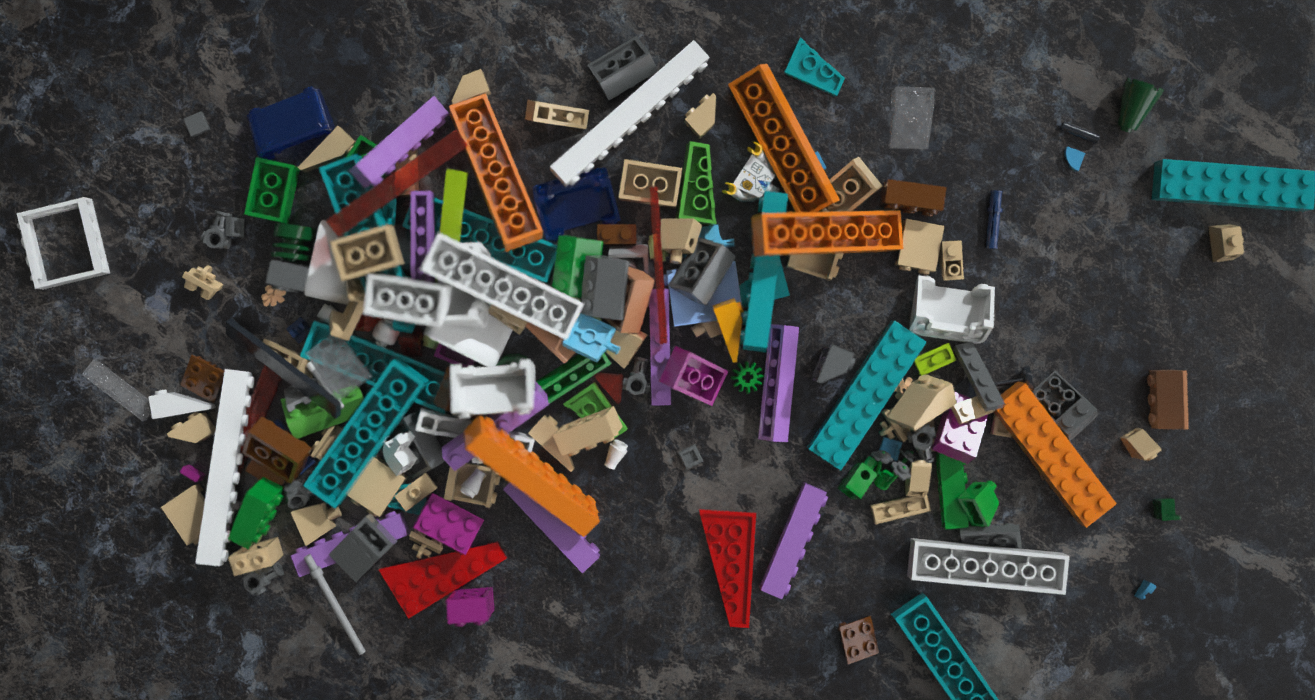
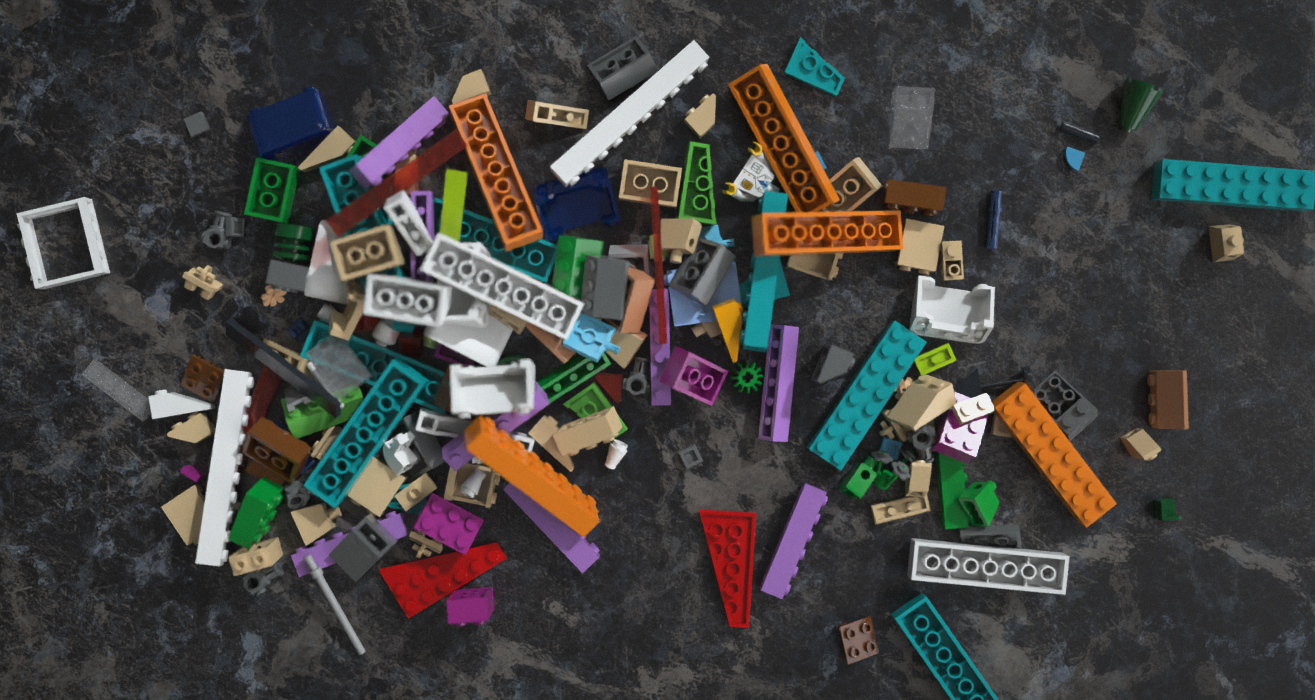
(408, 222): none -> white slope
(617, 234): reddish brown brick -> none
(979, 376): dark grey plate -> none
(1144, 588): dark azure tile -> none

